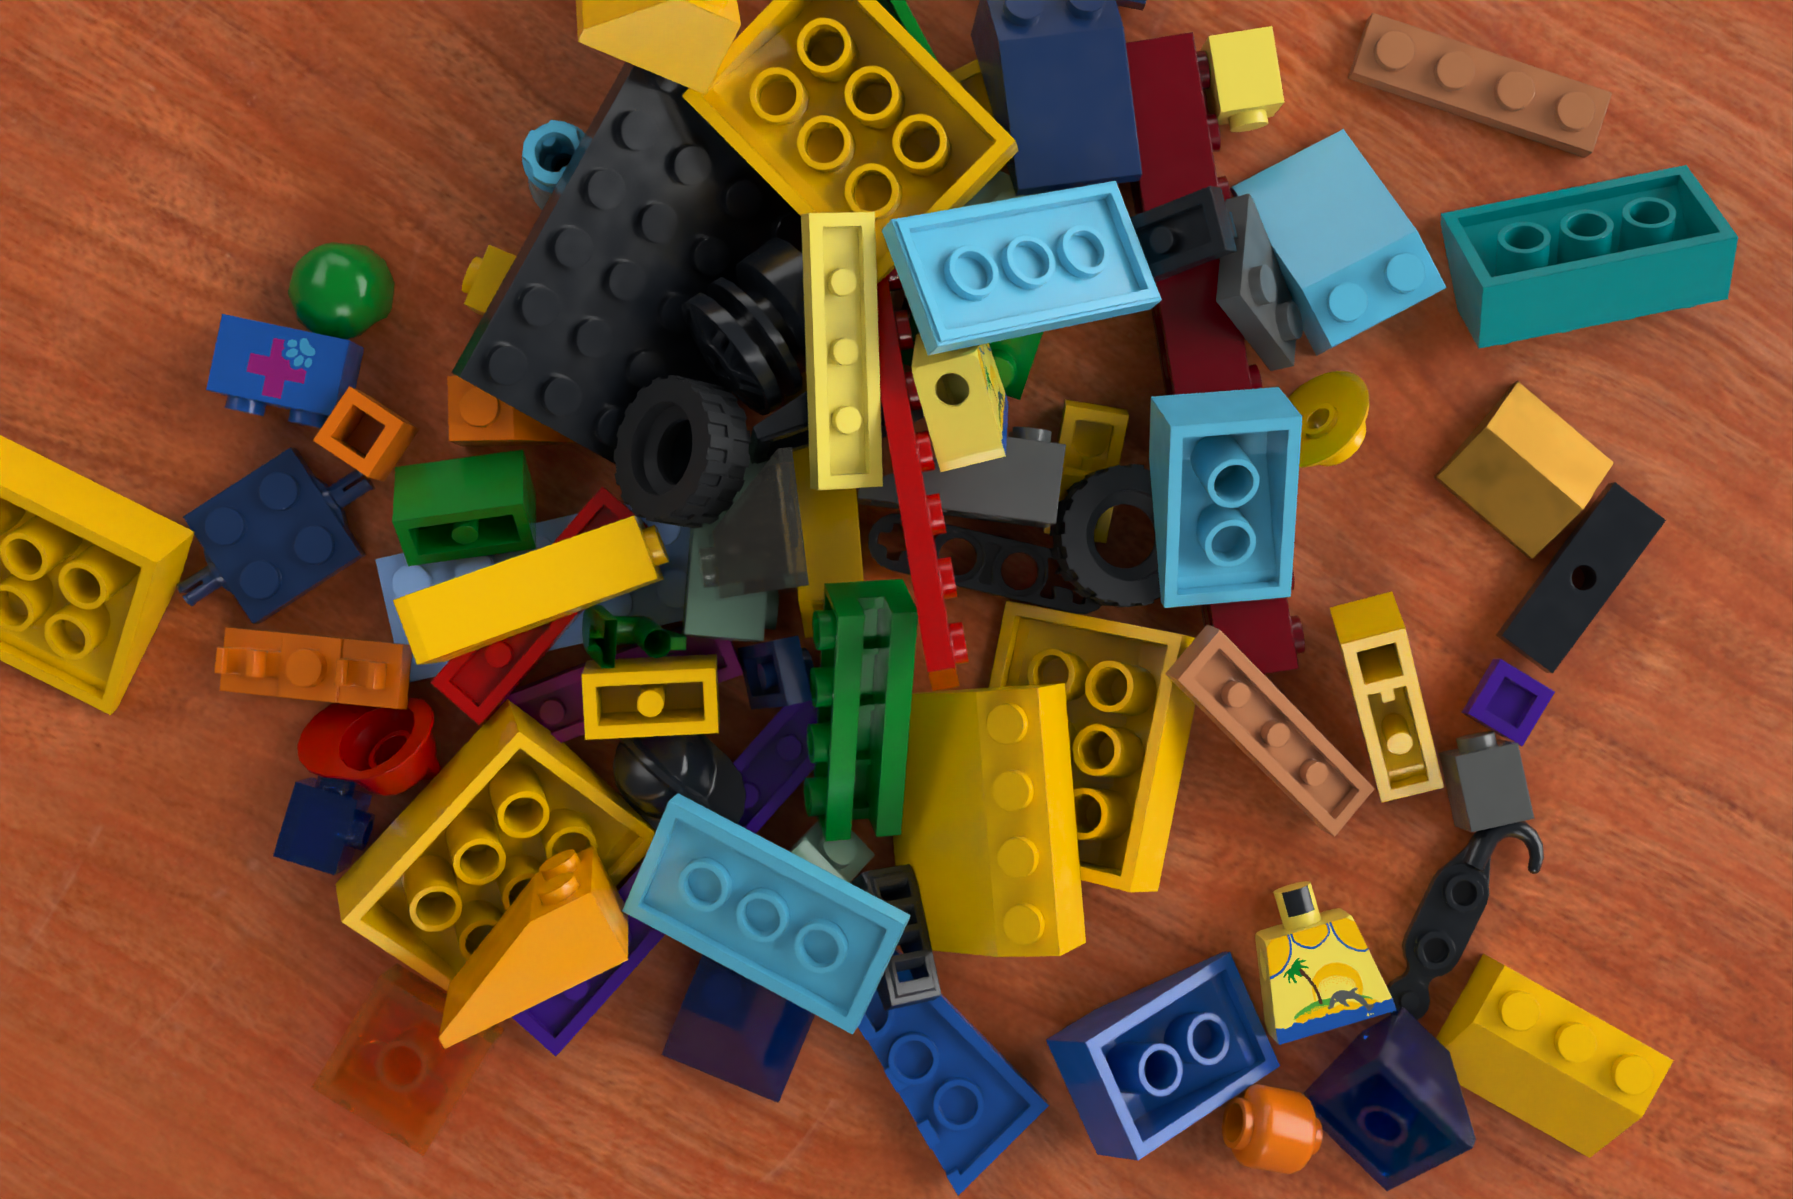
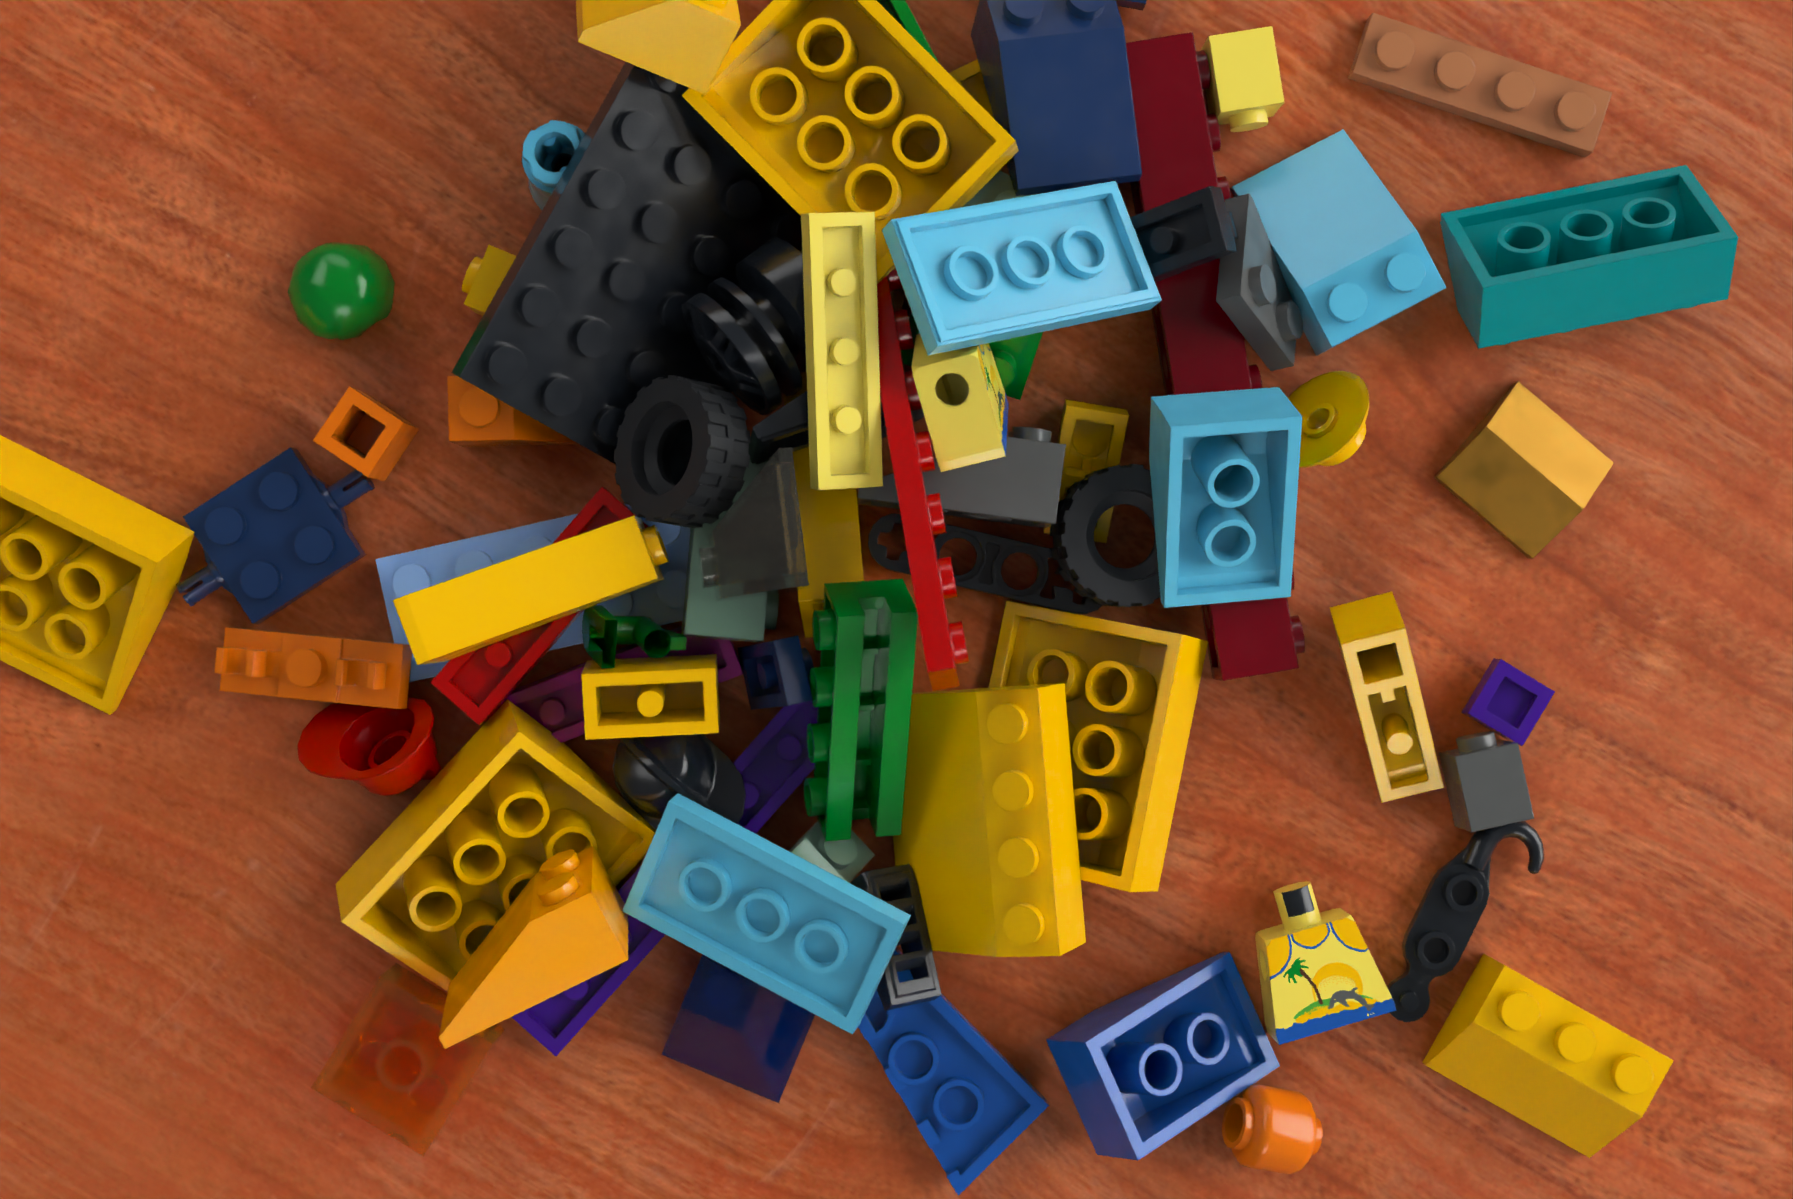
(282, 368): blue brick -> none
(325, 824): clear blue brick -> none
(464, 507): green brick -> none
(1270, 730): nougat plate -> none
(1394, 1101): clear blue slope -> none
(1605, 549): black tile -> none

